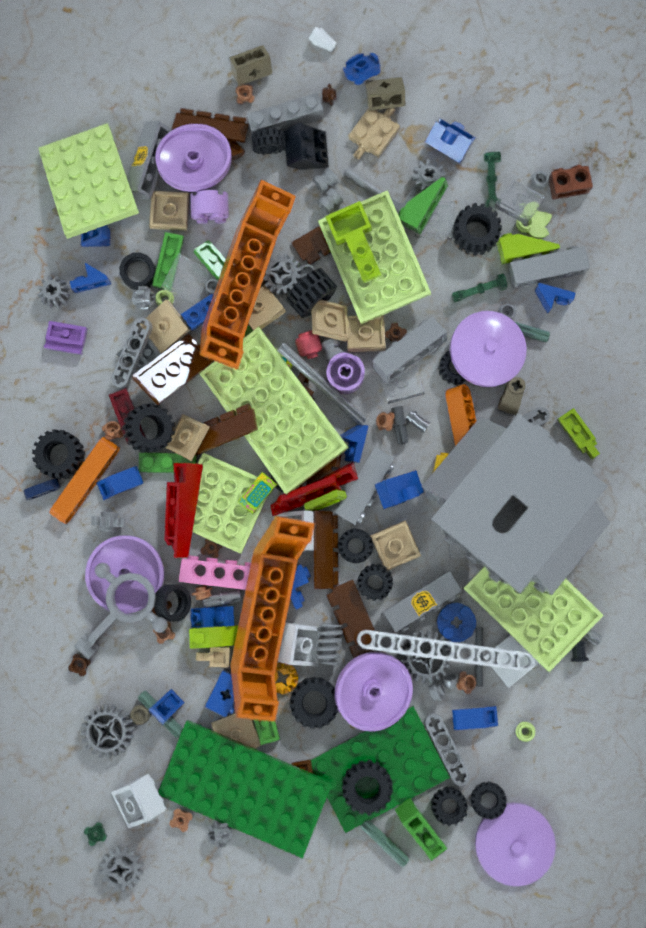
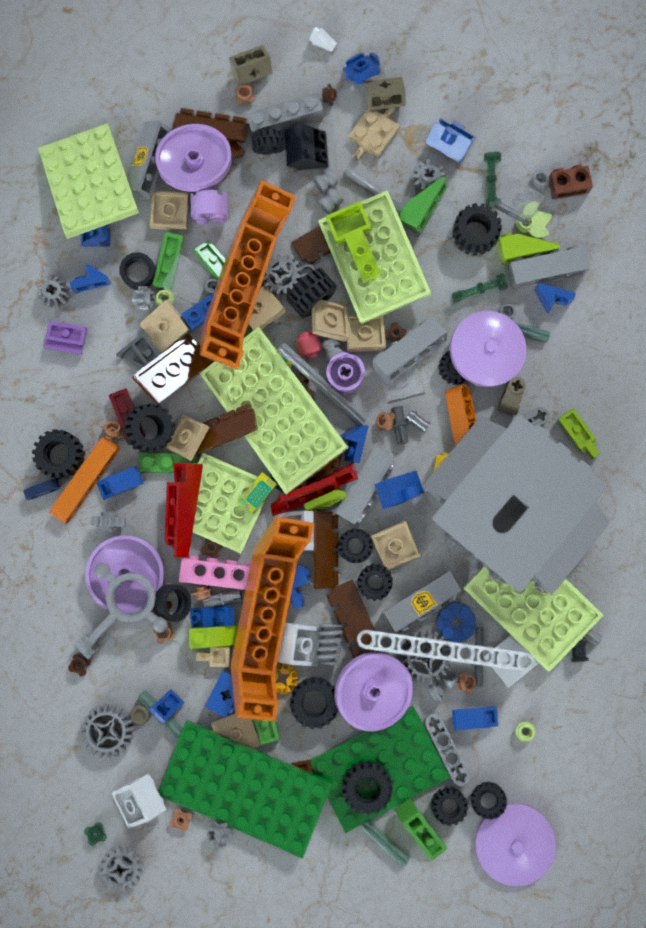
(129, 351): light grey beam -> none

